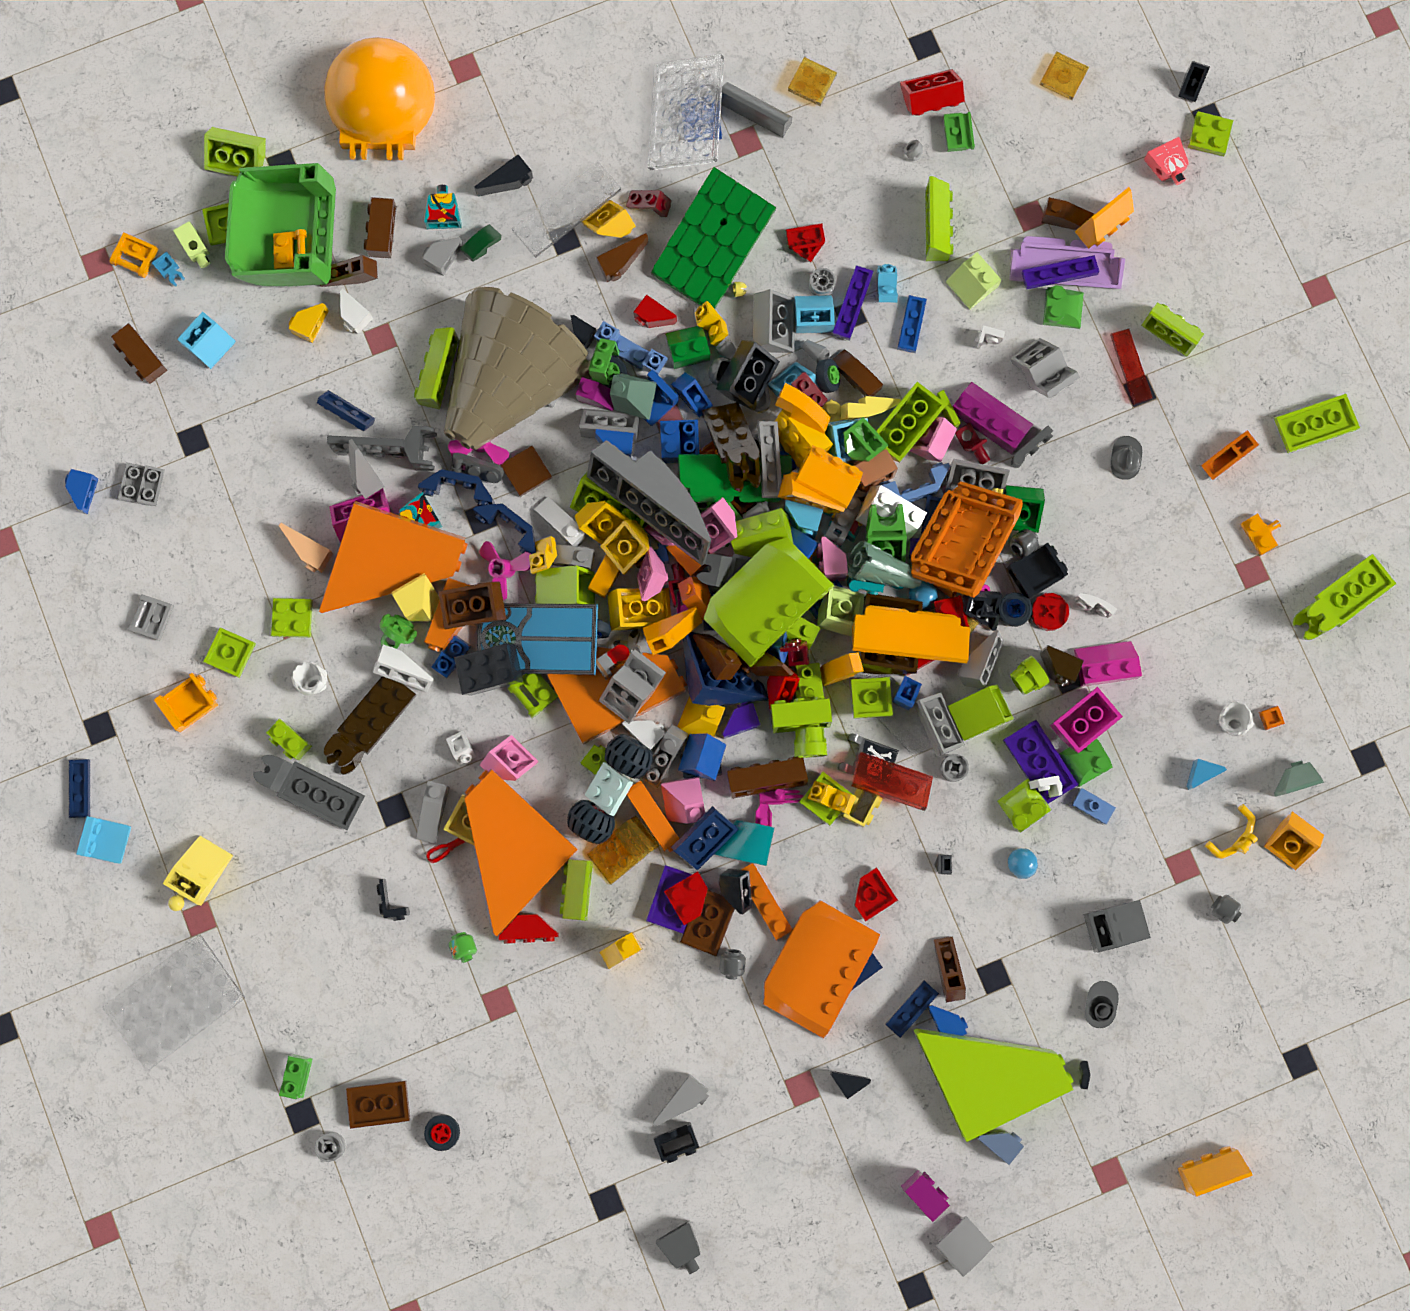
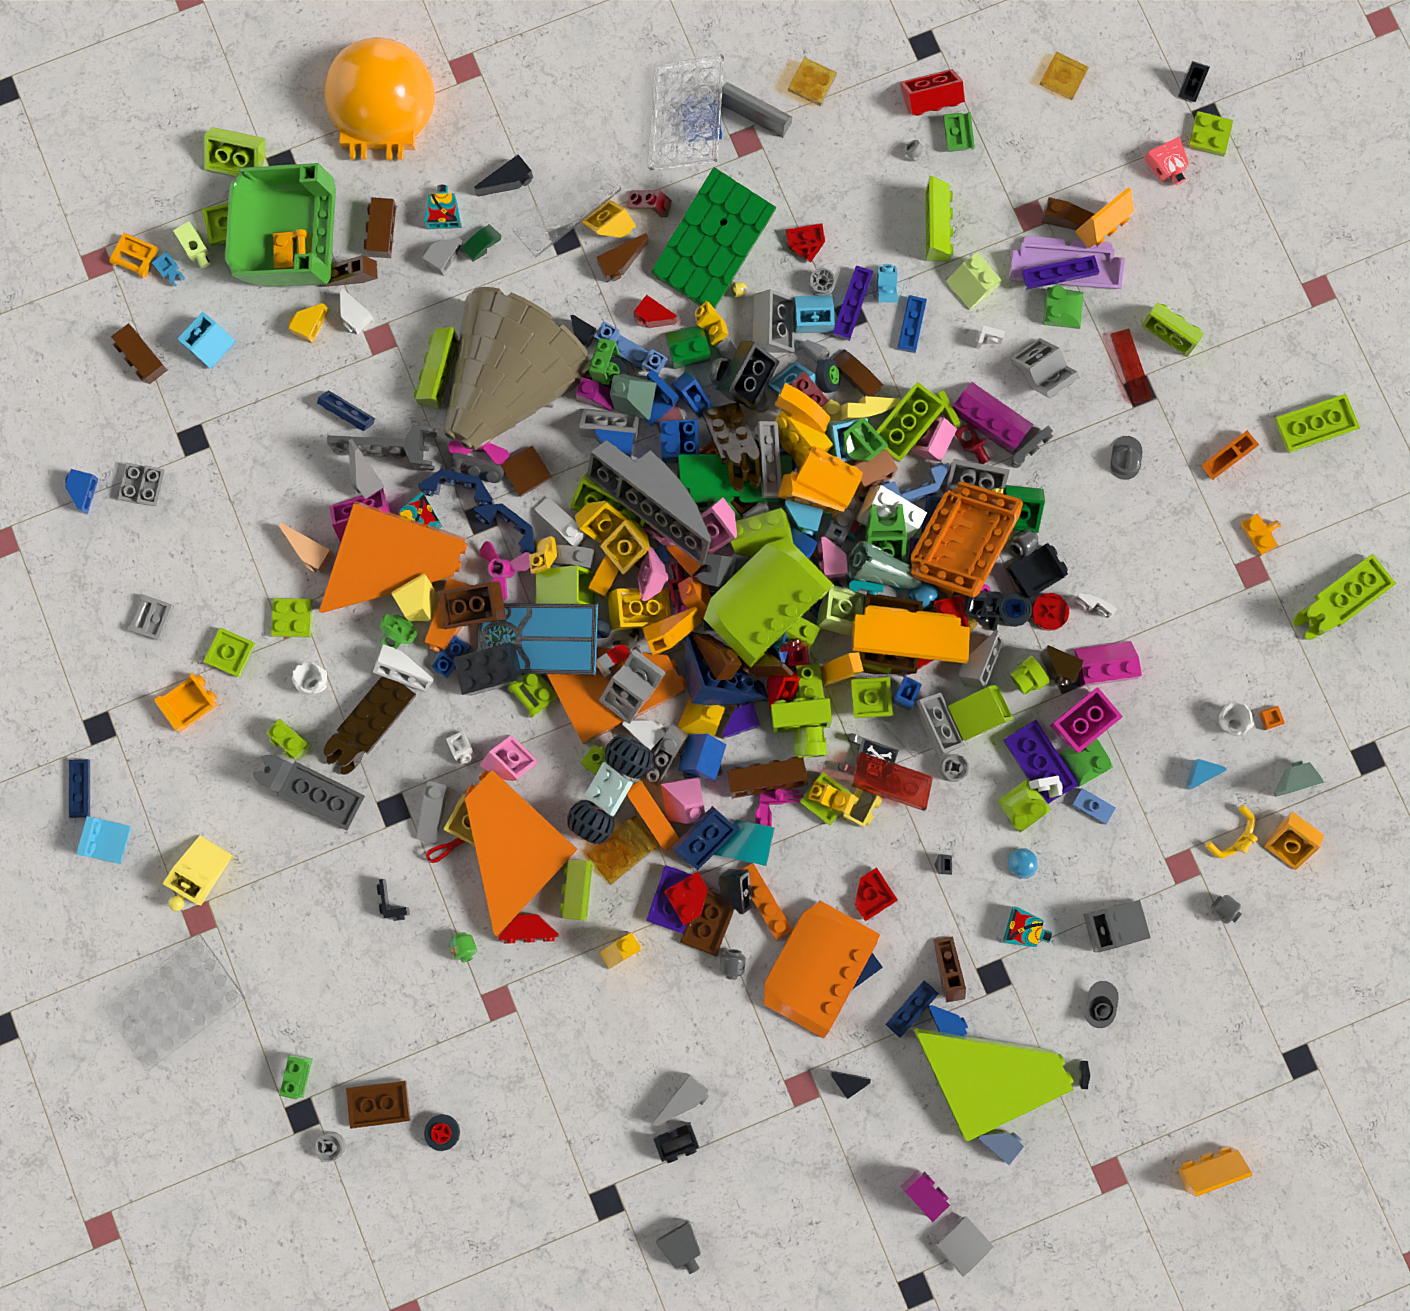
(1025, 929): none -> torso

